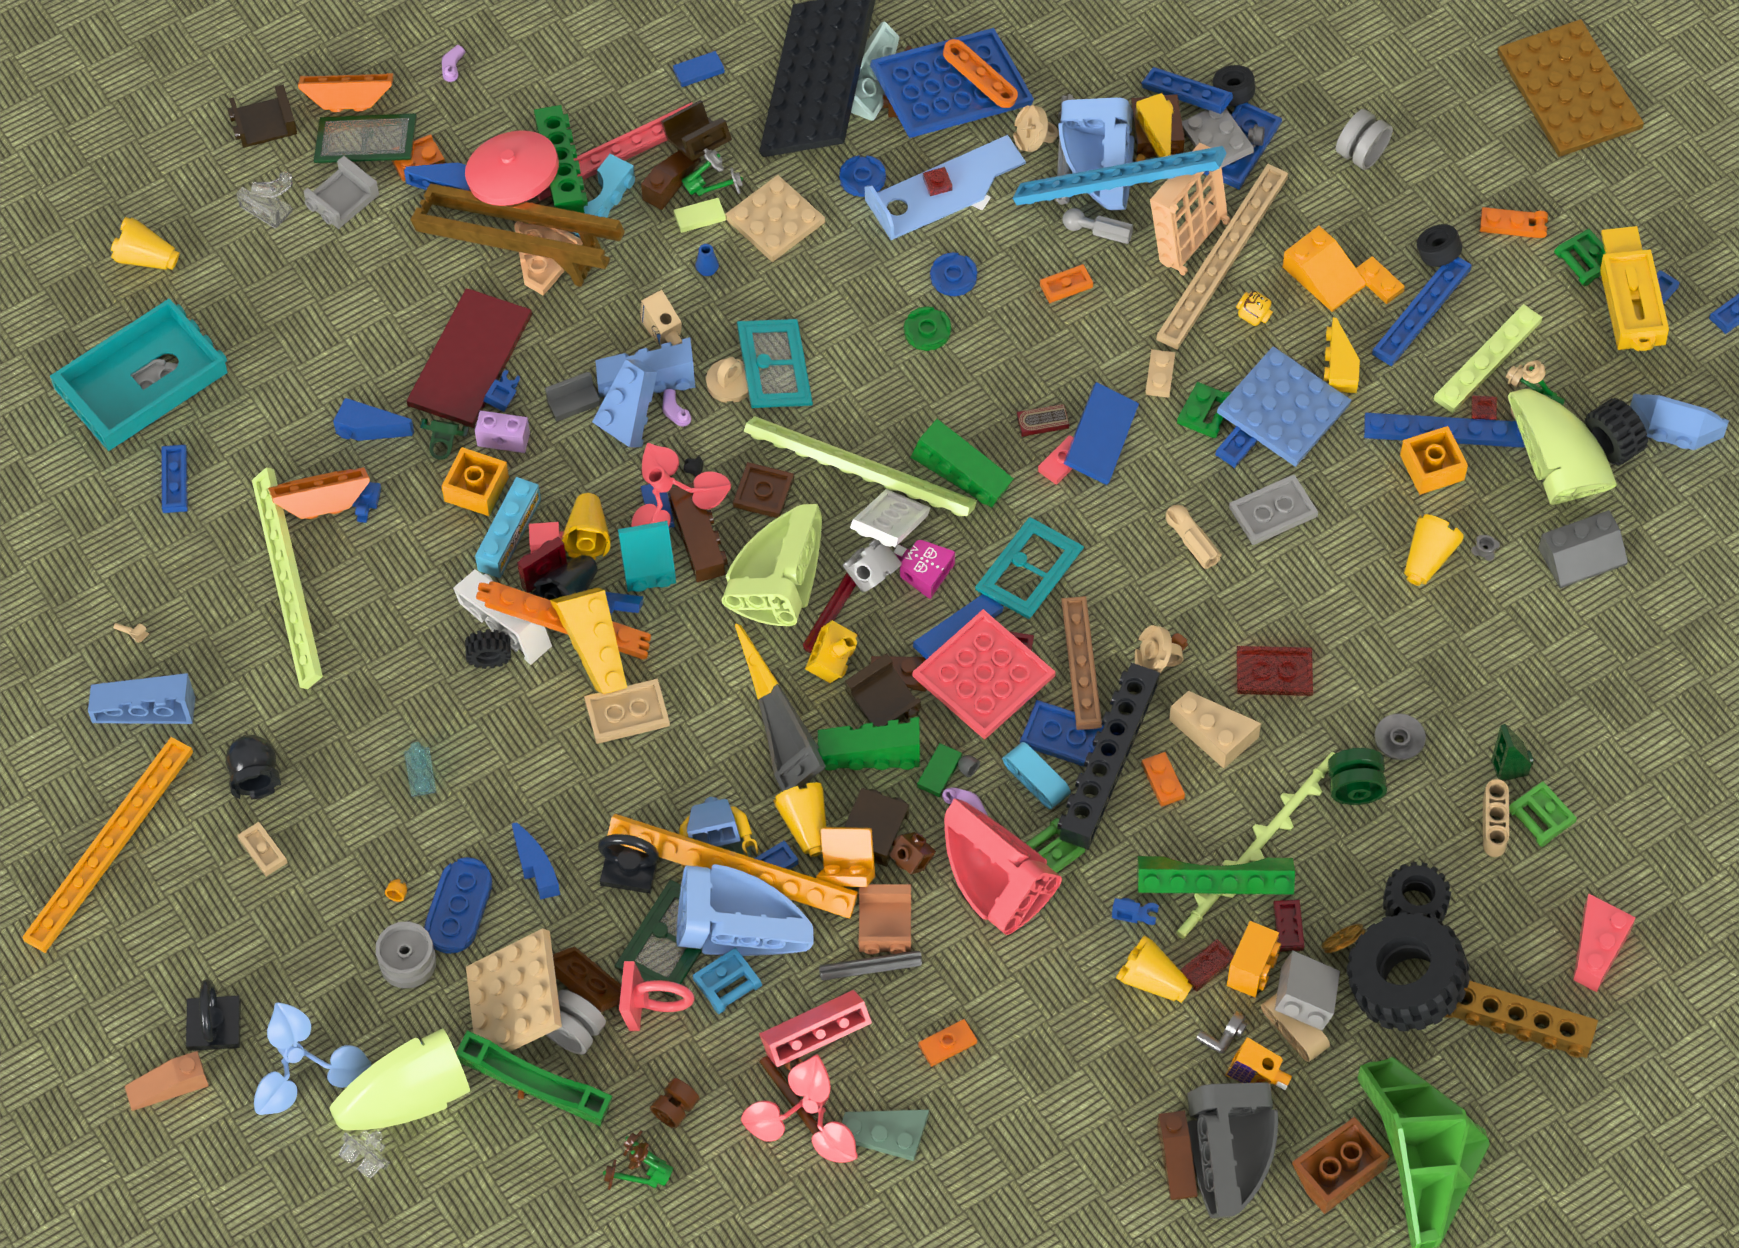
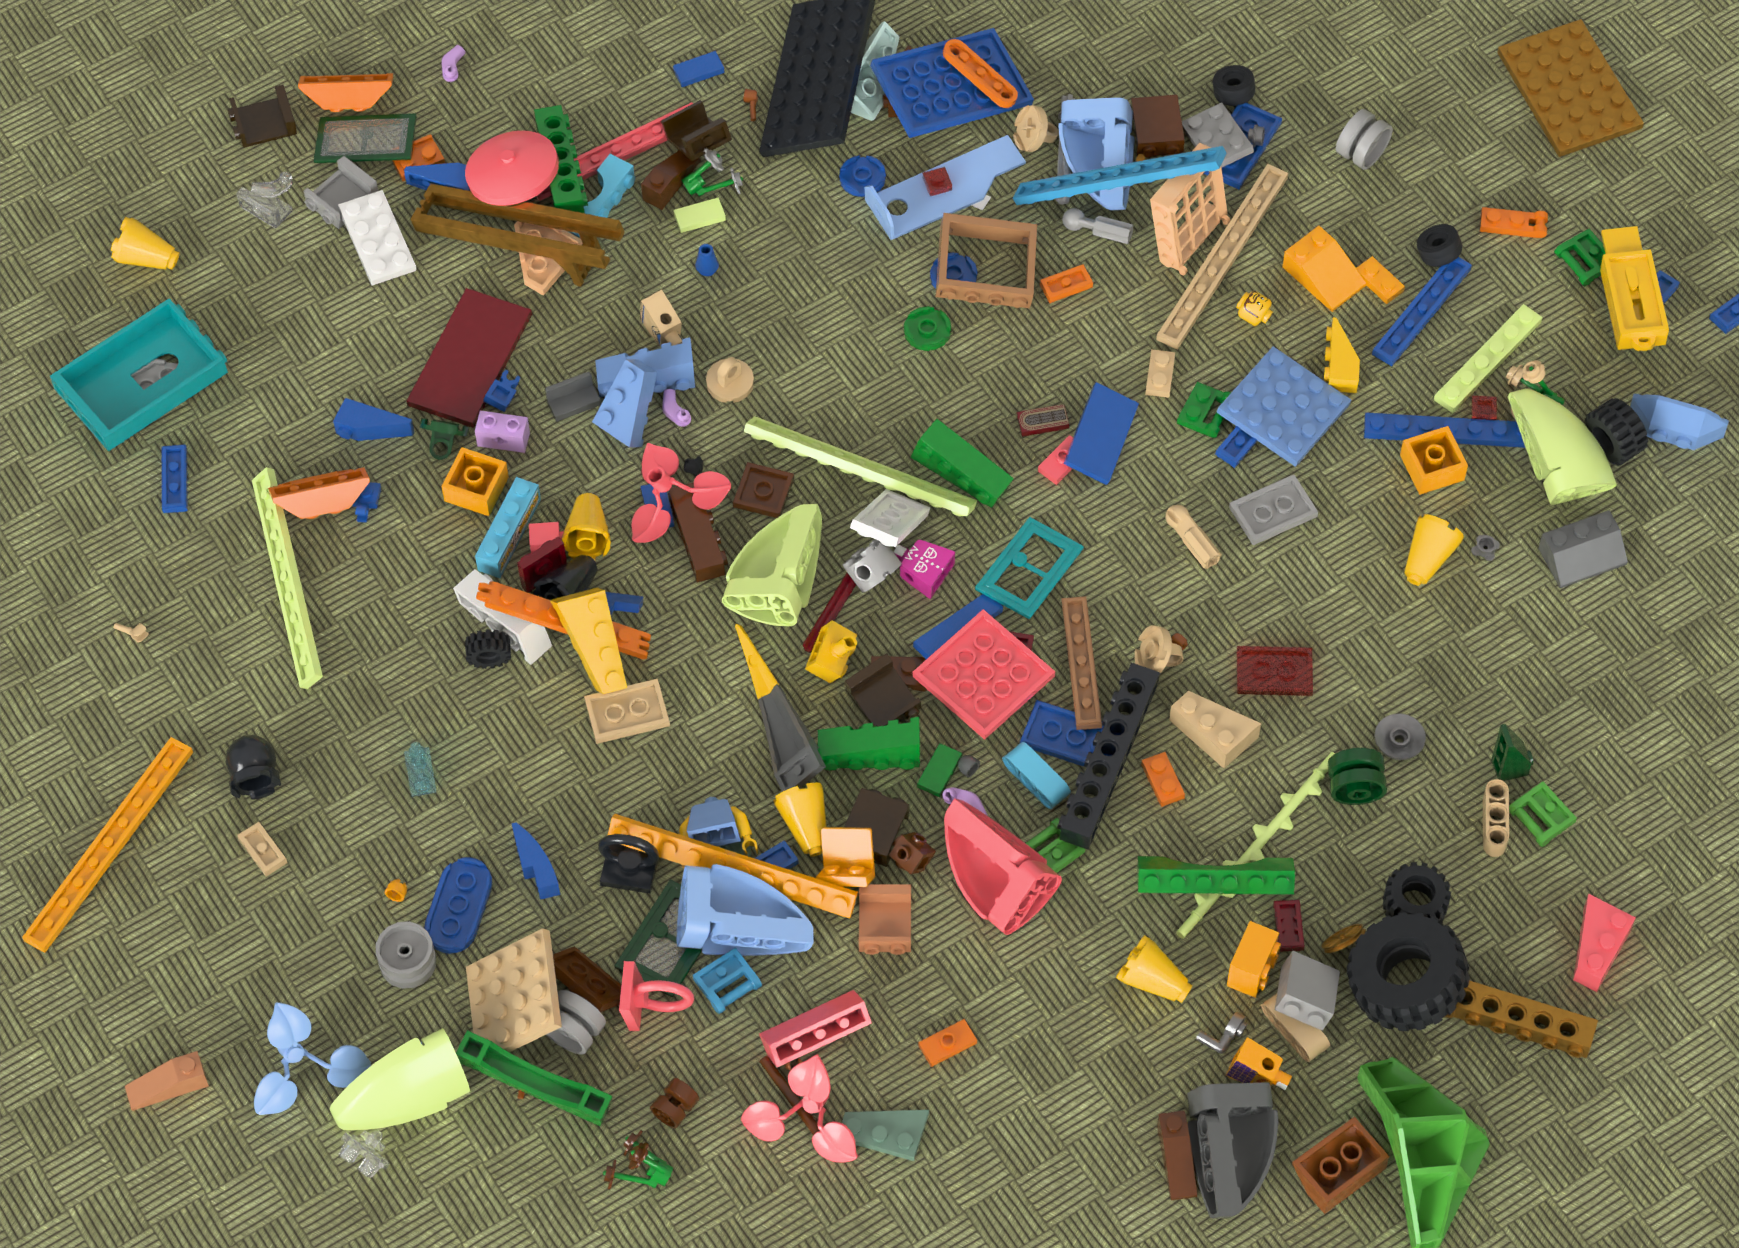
(143, 701): medium blue wedge -> none
(212, 1020): black tile -> none
(377, 237): none -> white plate
(647, 556): teal slope -> none
(750, 96): none -> dark orange hand
(774, 363): teal door -> none
(775, 218): tan plate -> none
(870, 965): dark grey axle -> none
(990, 230): none -> medium nougat window
(1130, 911): blue plate -> none
(1156, 120): yellow slope -> none
(1187, 90): blue tile -> none
(1207, 965): clear red plate -> none

